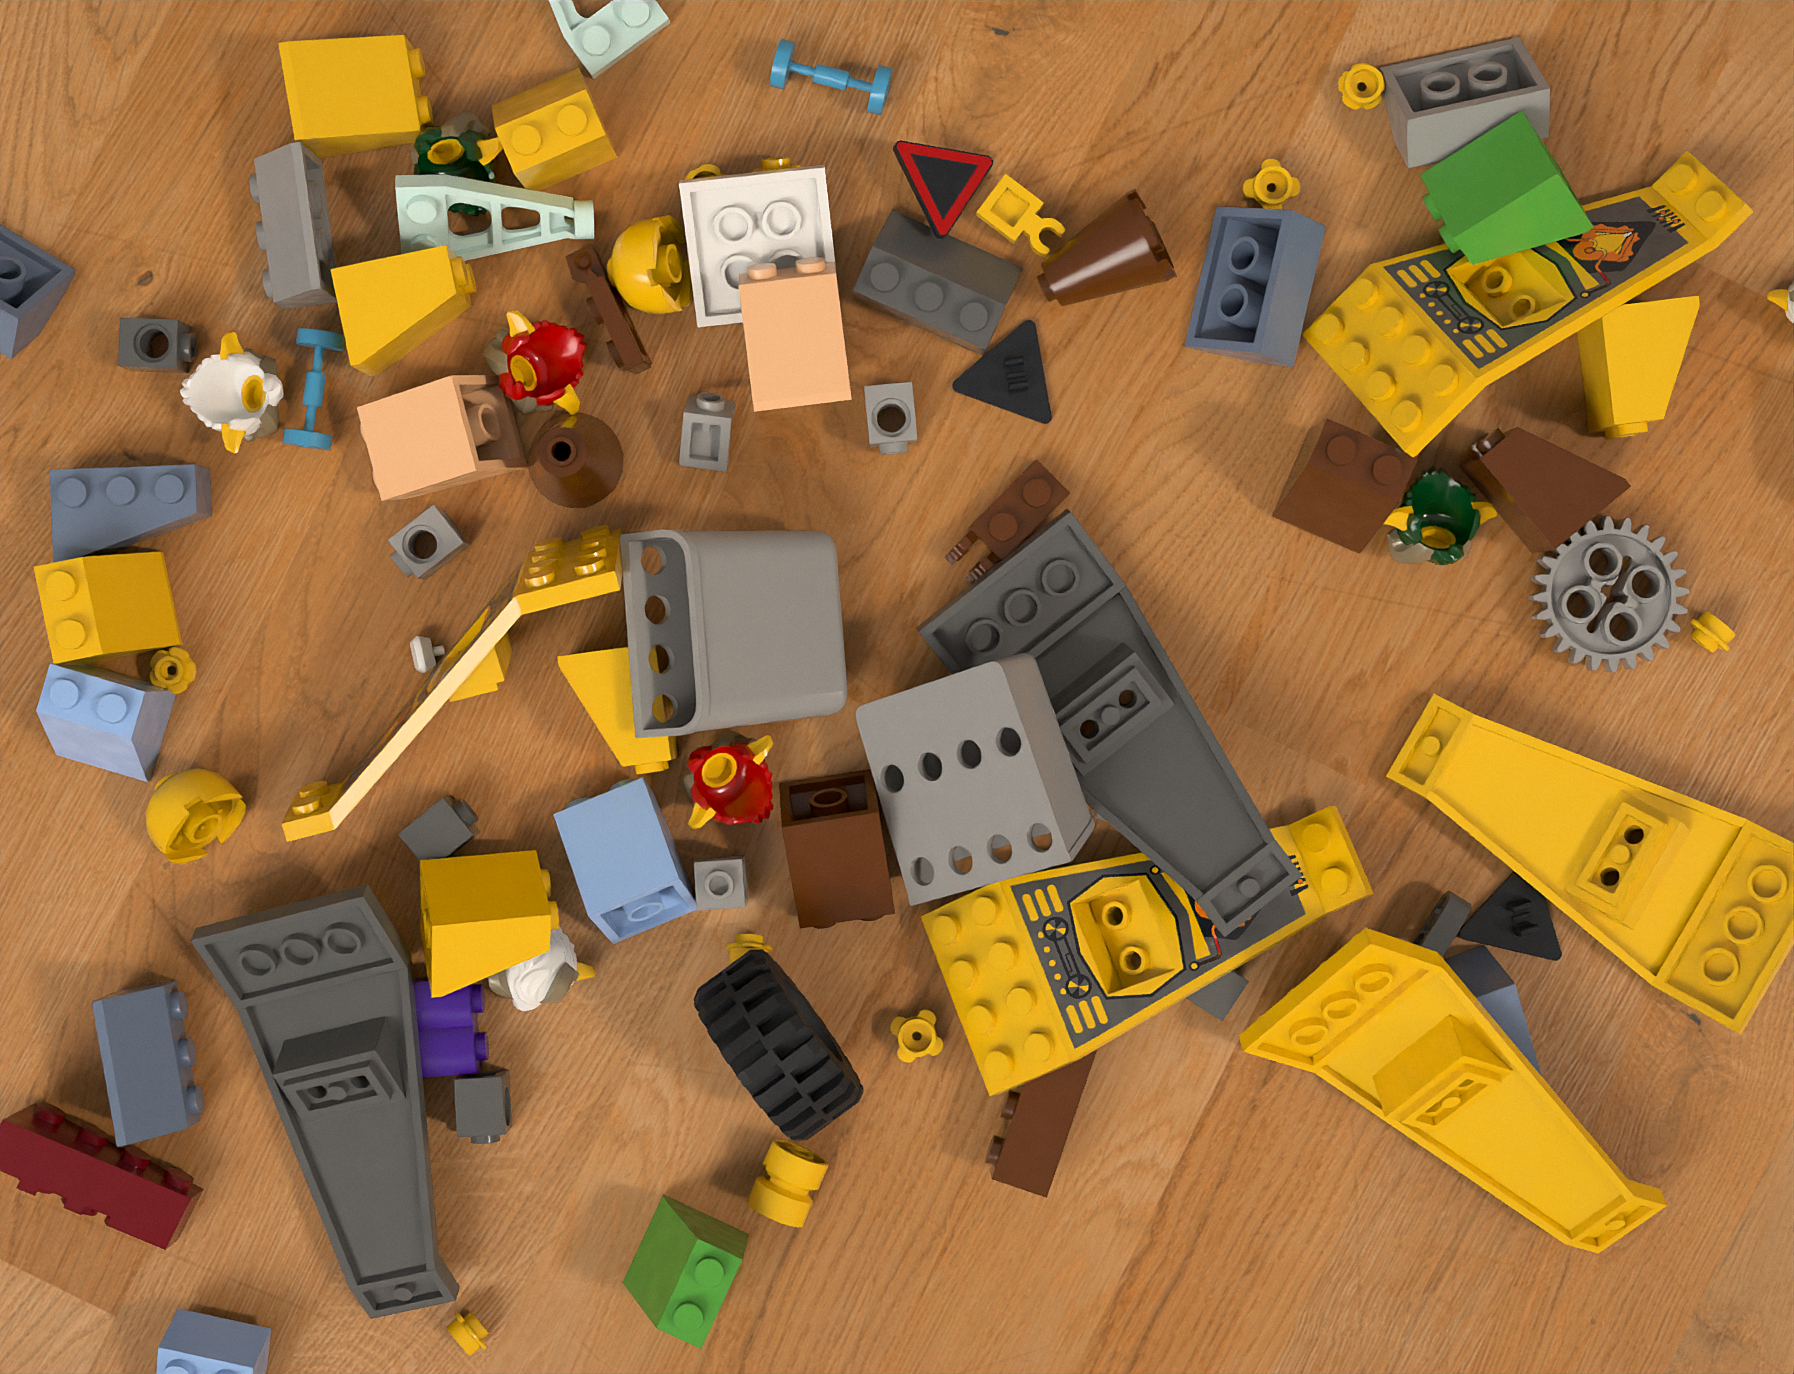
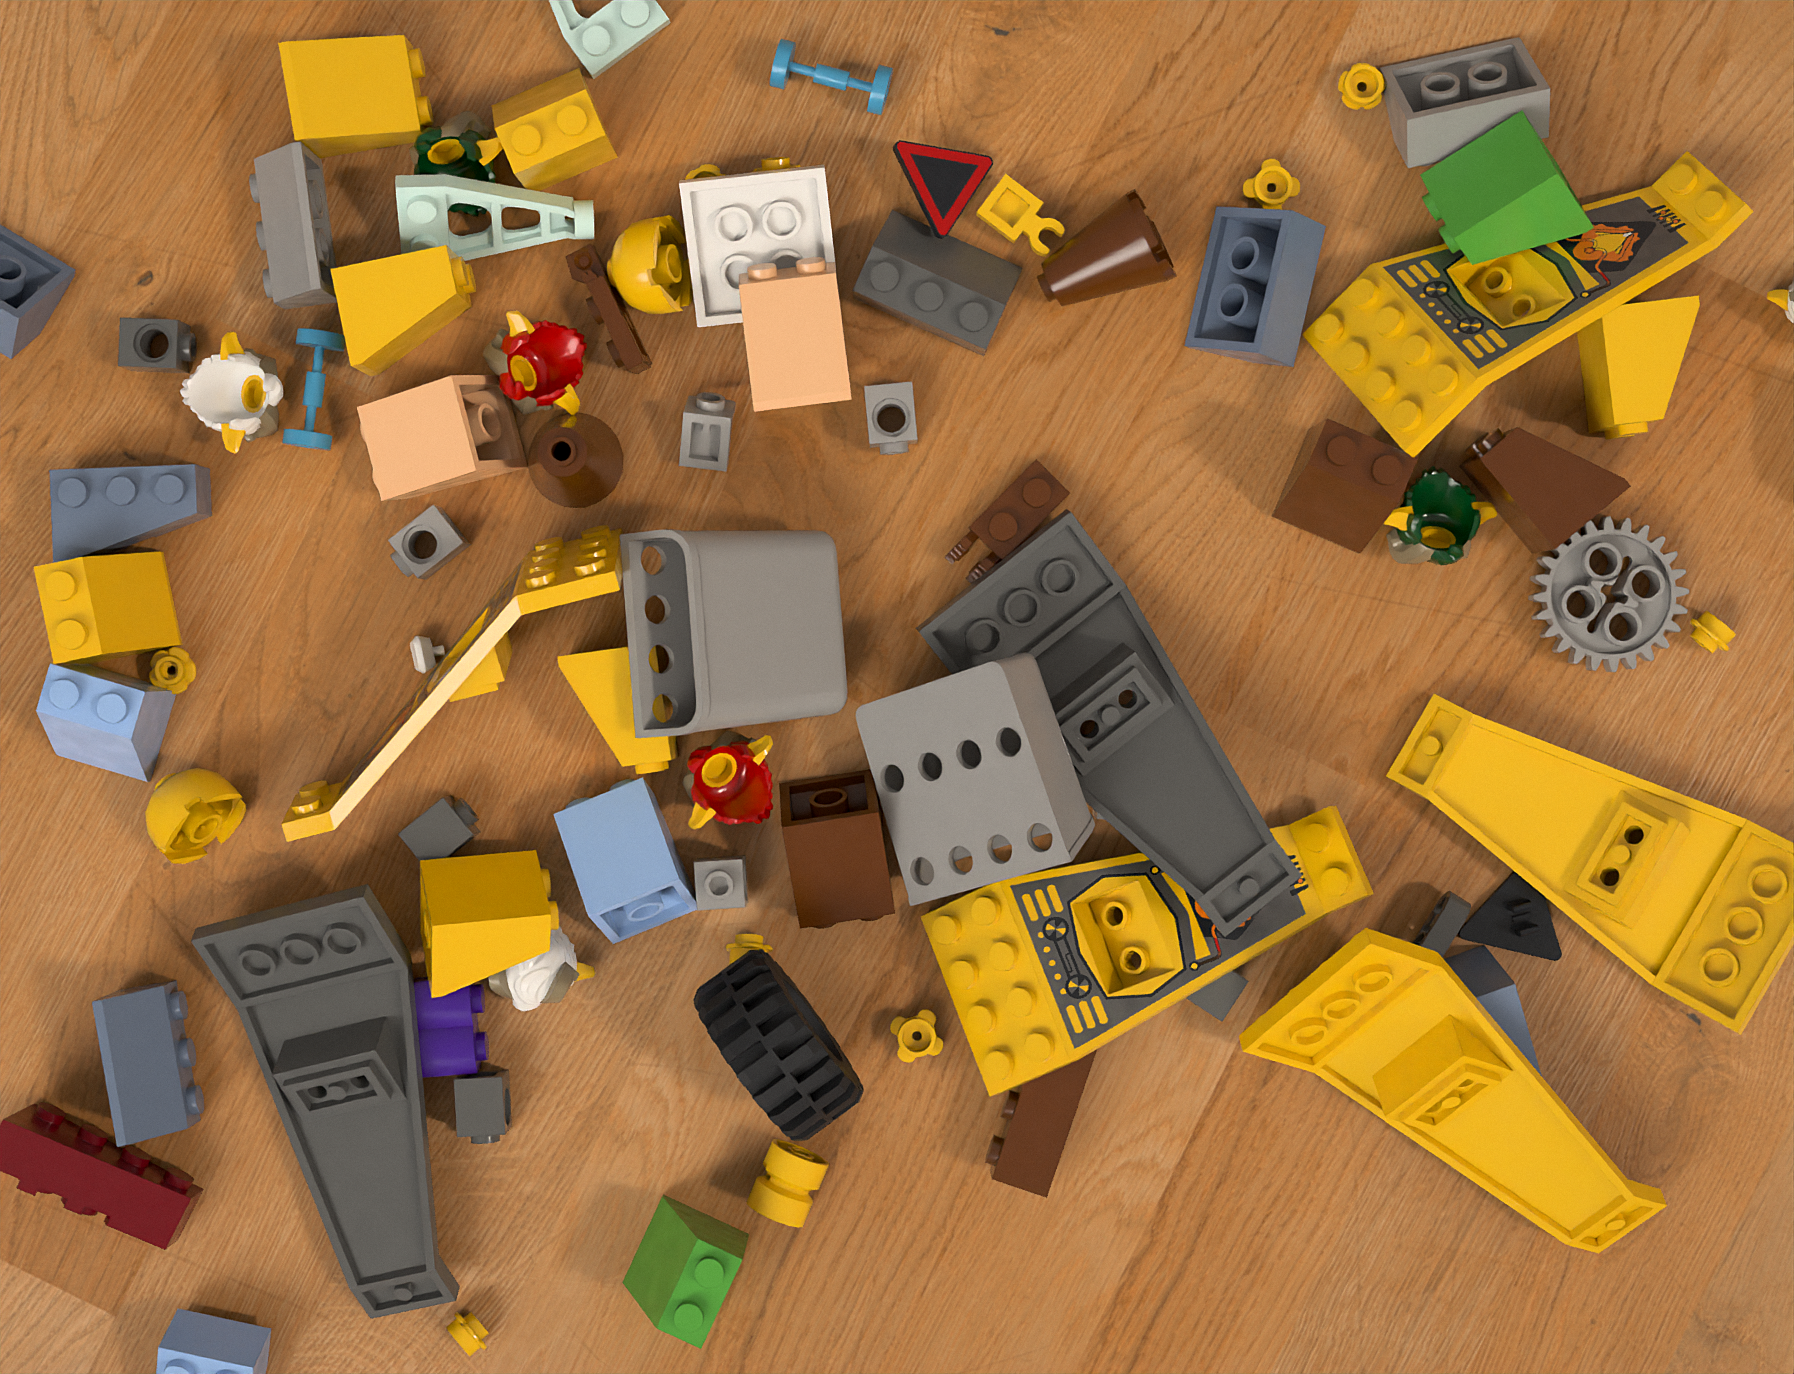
(1010, 376): black piece -> none

